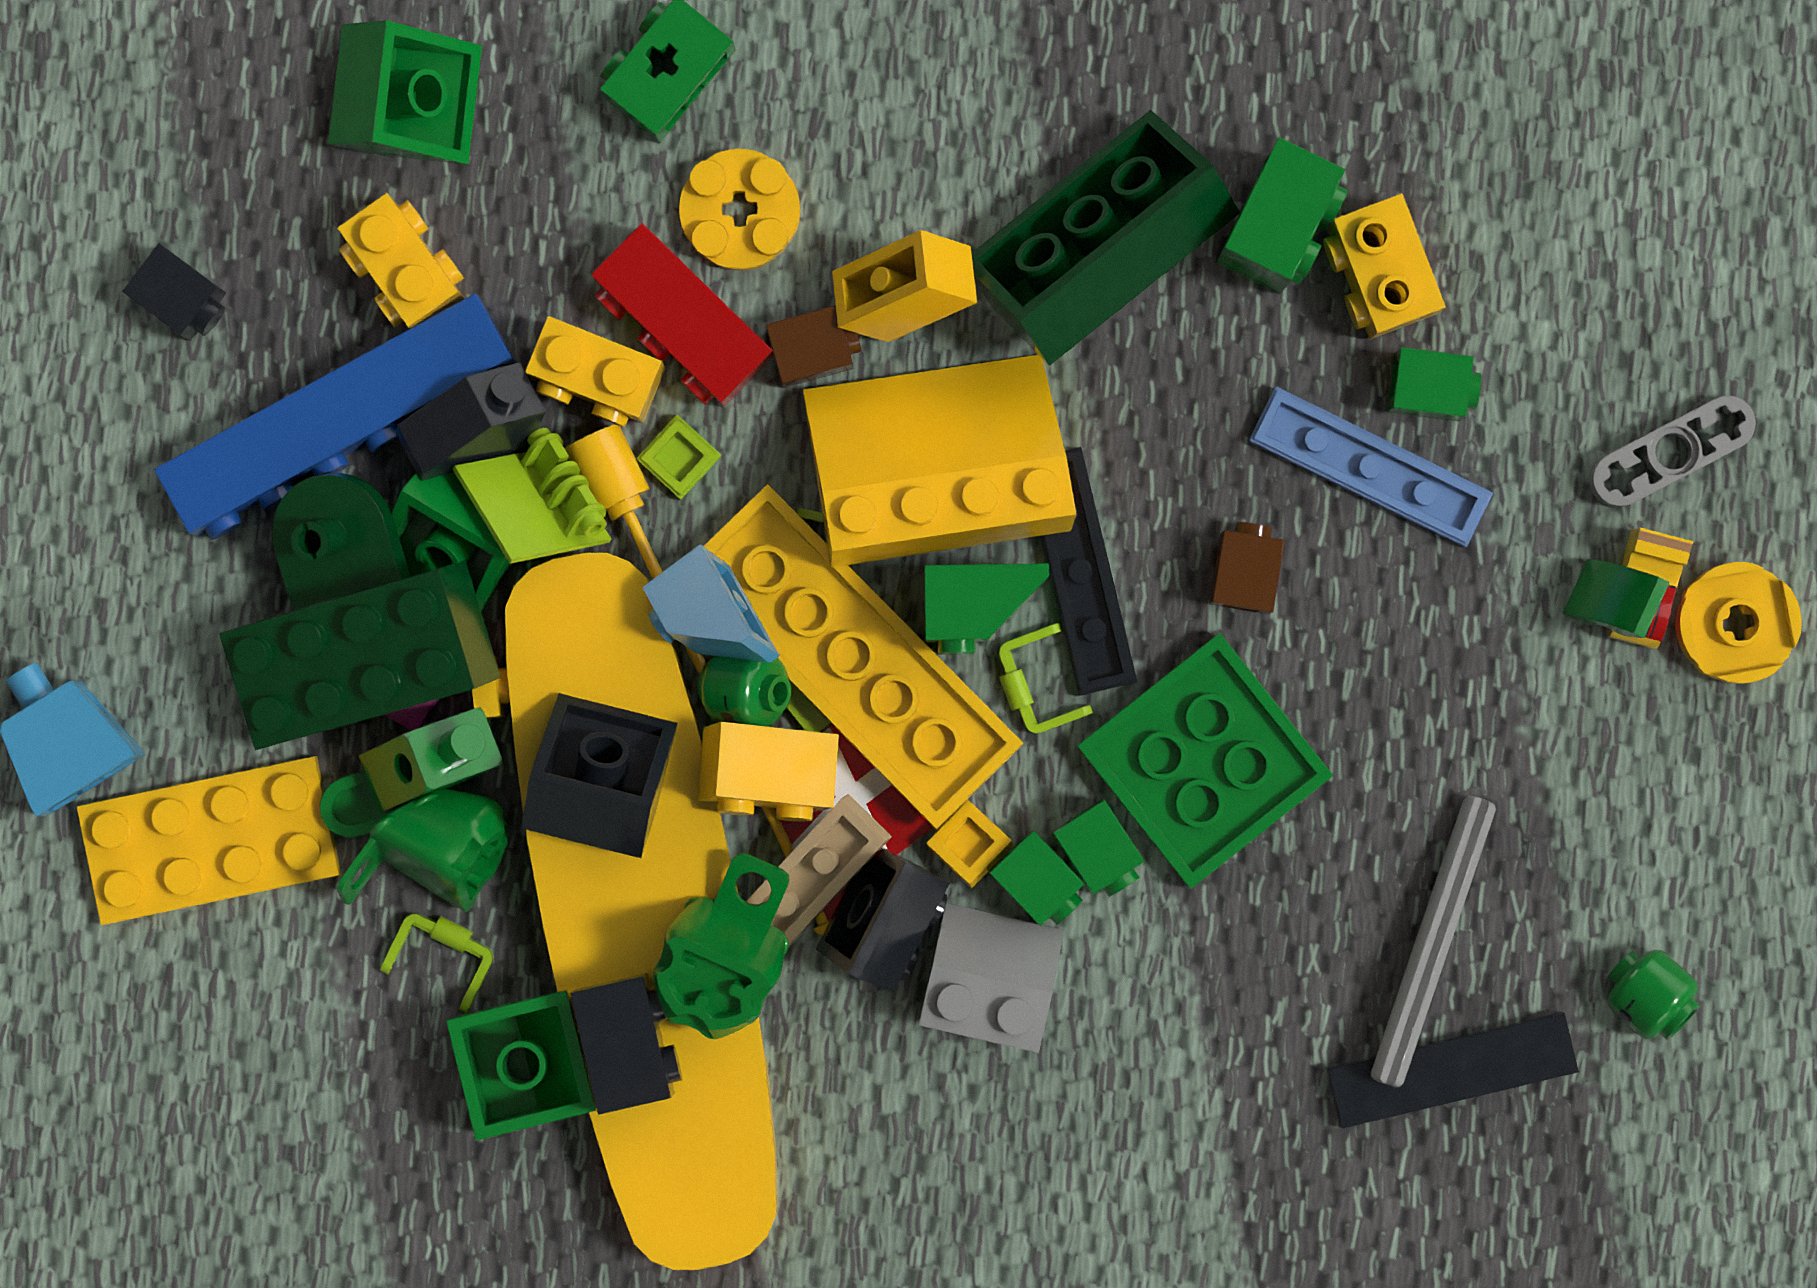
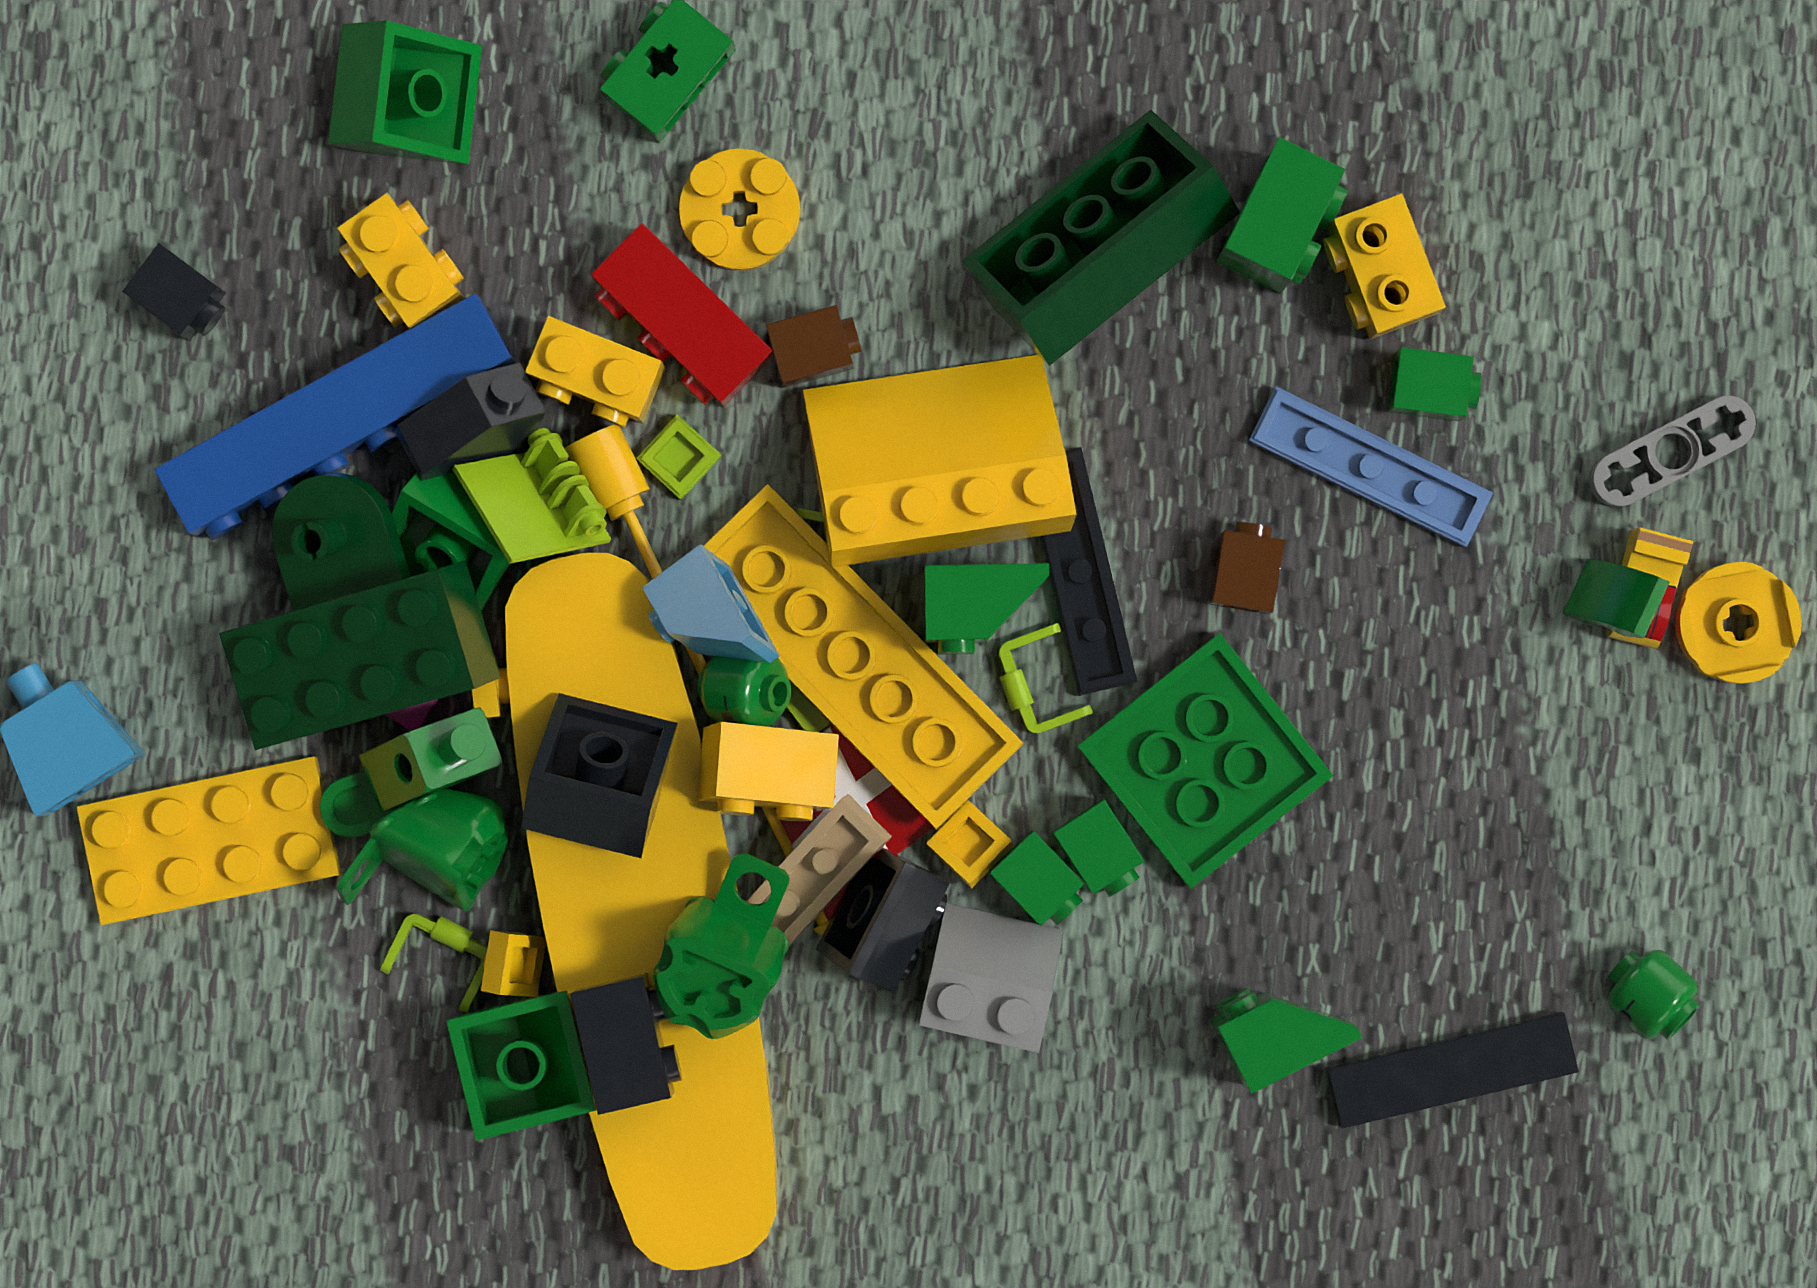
(513, 963): none -> yellow plate
(904, 286): yellow brick -> none
(1276, 1036): none -> green slope
(1433, 941): light grey axle -> none

